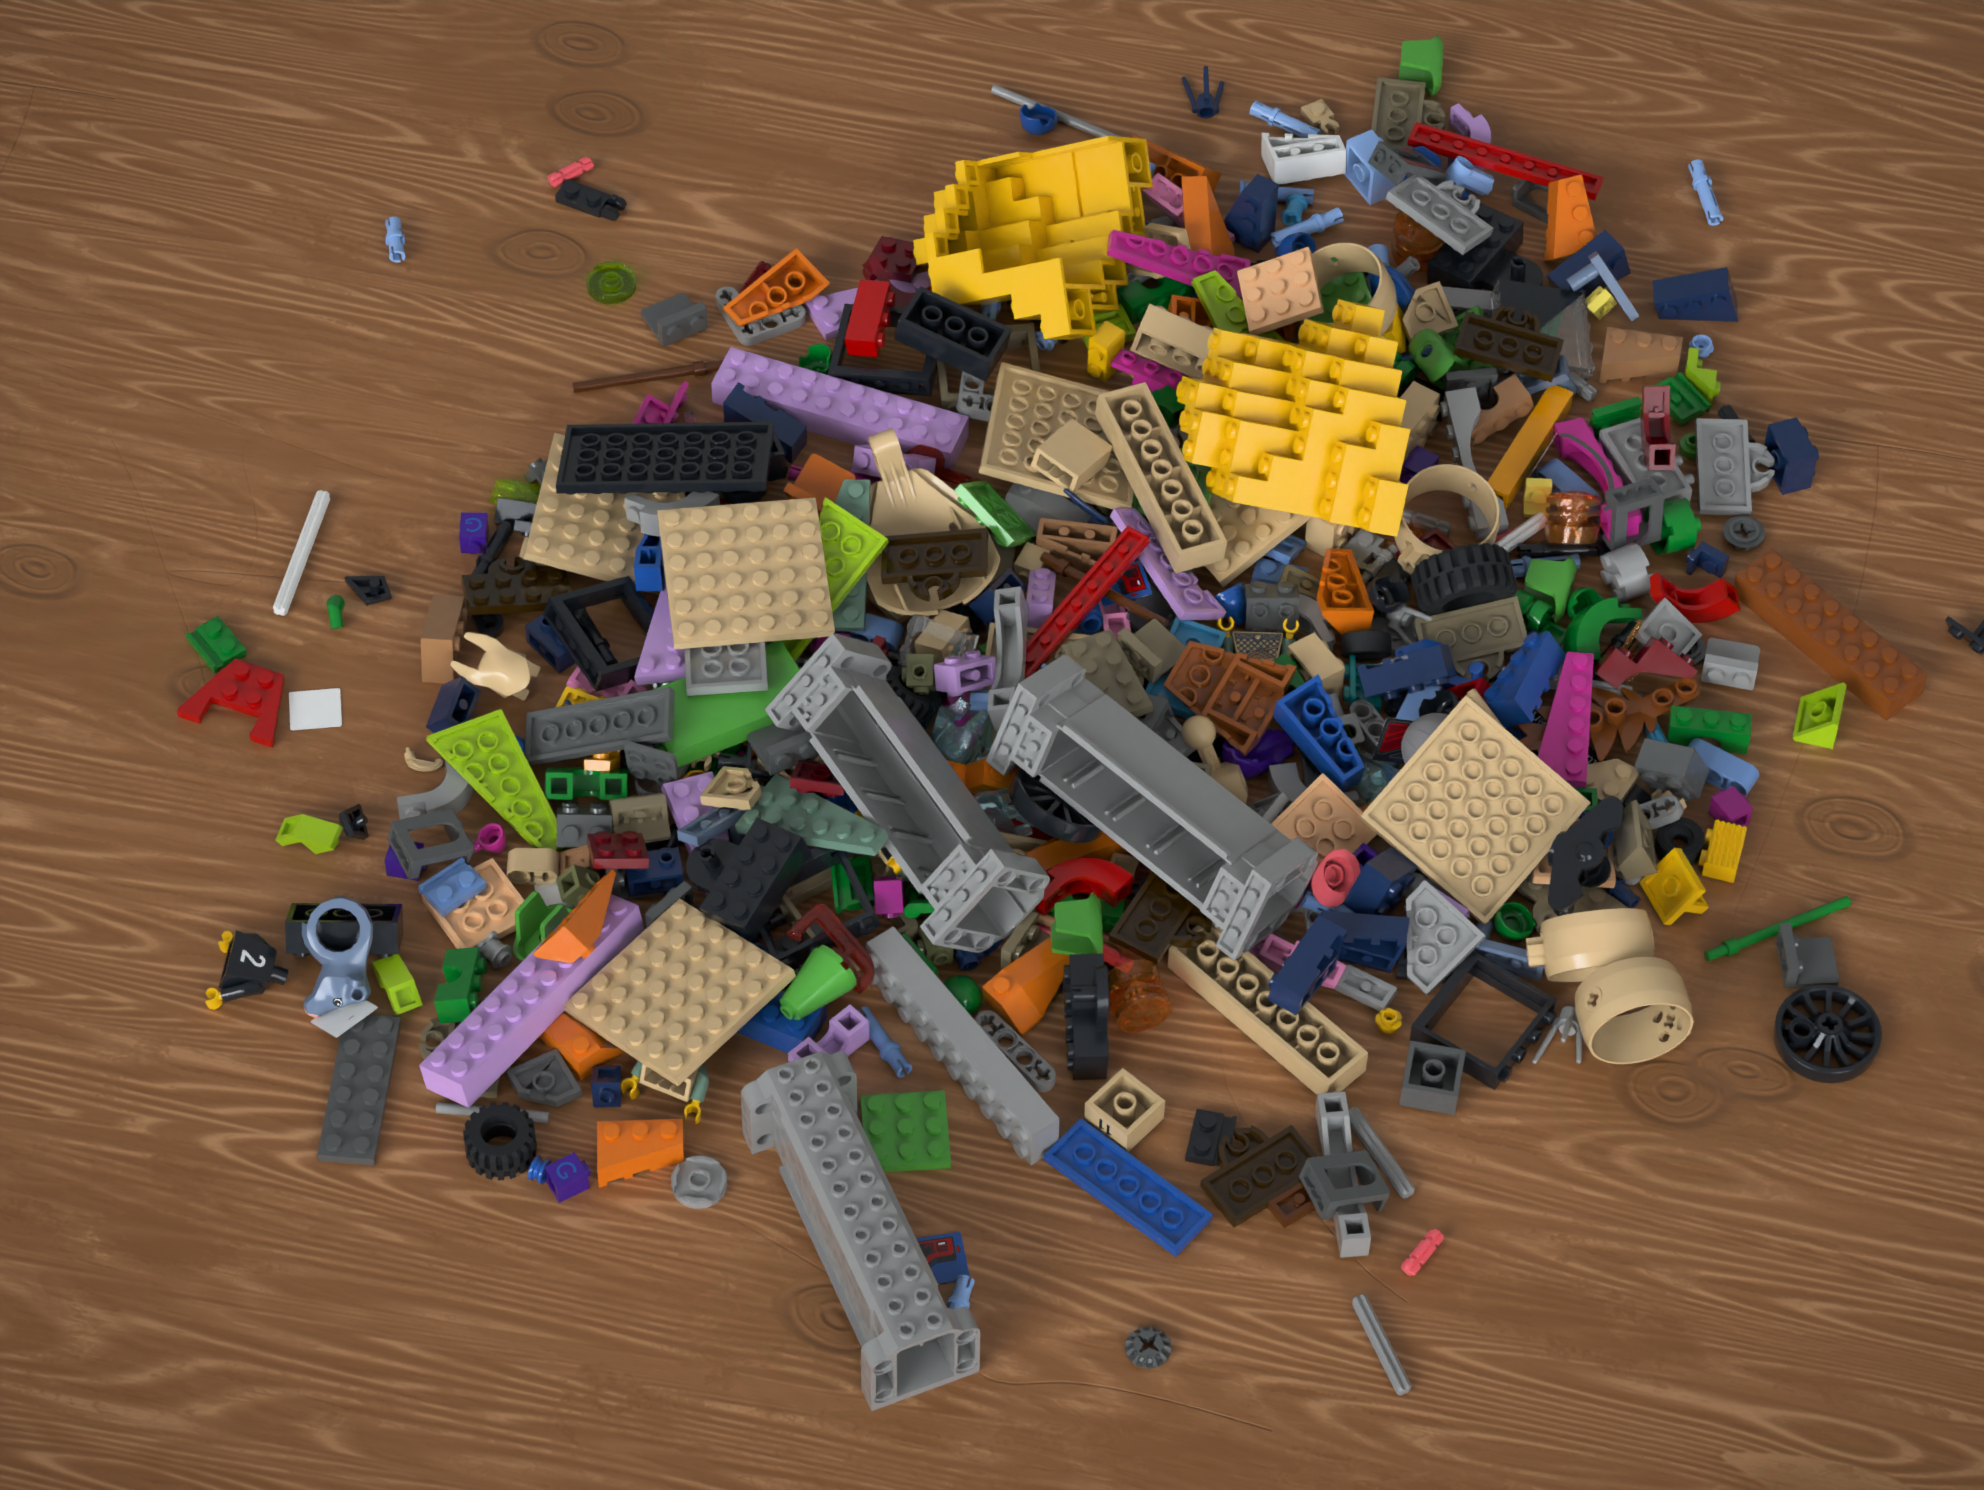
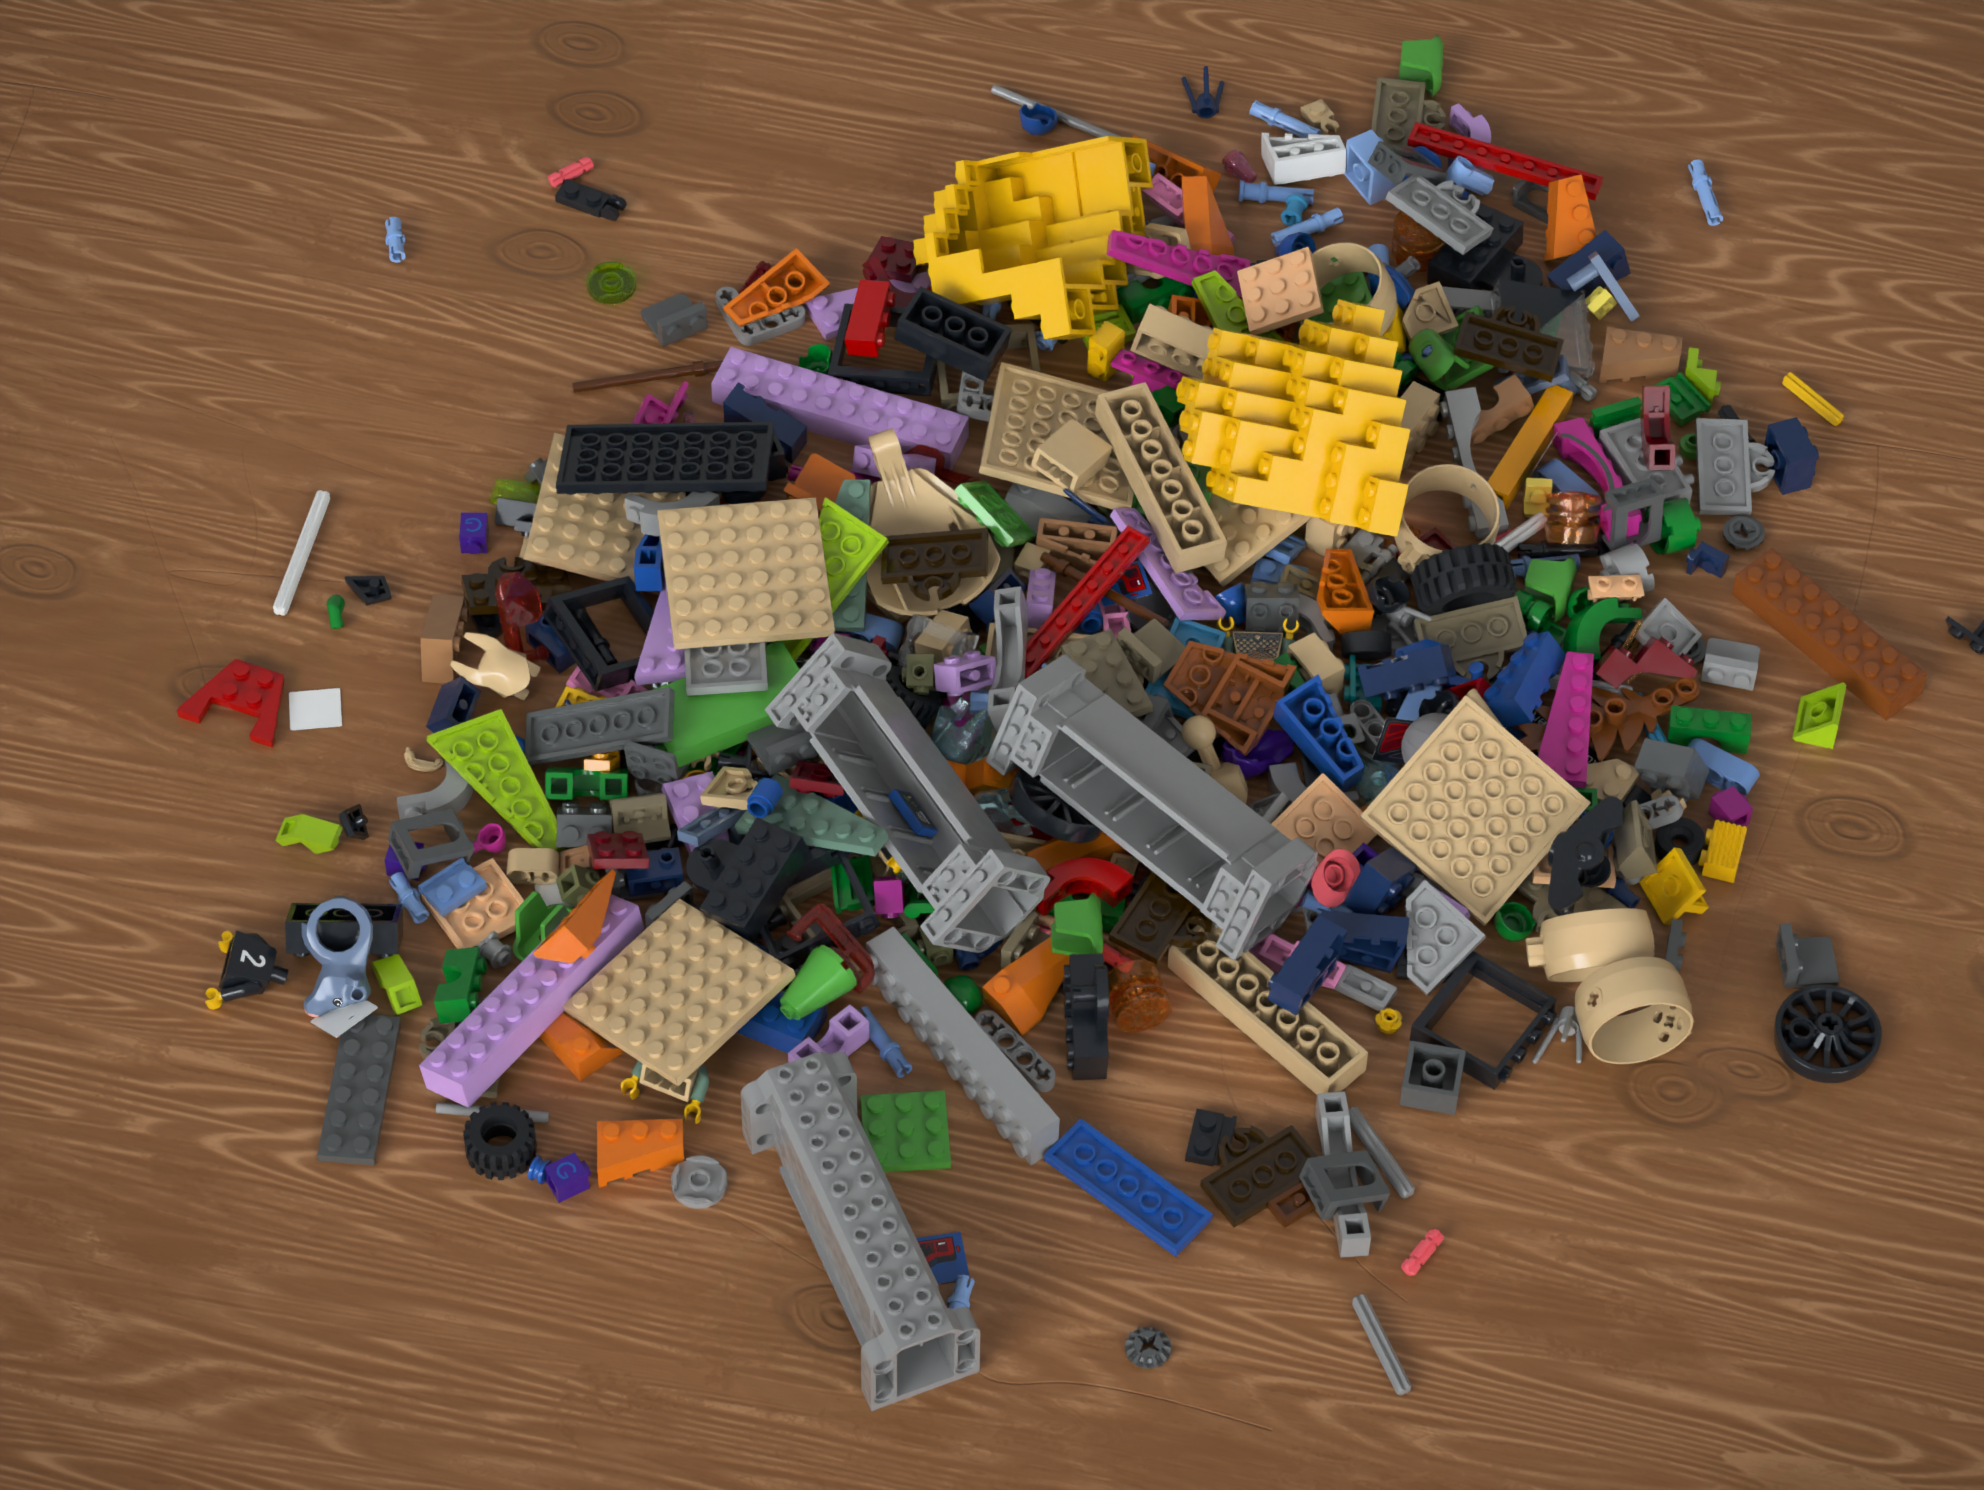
(216, 644): green plate -> none
(409, 897): none -> light blue pin
(494, 547): black pin -> none
(518, 606): none -> clear red piece
(545, 1080): dark grey plate -> none
(606, 1086): dark blue bracket -> none
(764, 797): none -> blue brick
(913, 813): none -> blue tile
(1124, 1110): tan brick -> none
(1238, 165): none -> clear pink cone
(1254, 214): dark blue wedge -> none
(1416, 462): dark purple brick -> none
(1426, 522): light grey axle -> none
(1483, 379): dark grey plate -> none
(1506, 956): sand blue piece -> none
(1621, 586): none -> light nougat hinge
(1675, 941): none -> dark grey plate
(1696, 297): dark blue wedge -> none
(1699, 604): red arch -> none
(1704, 345): light blue plate -> none
(1731, 946): green bar -> none
(1813, 399): none -> yellow axle

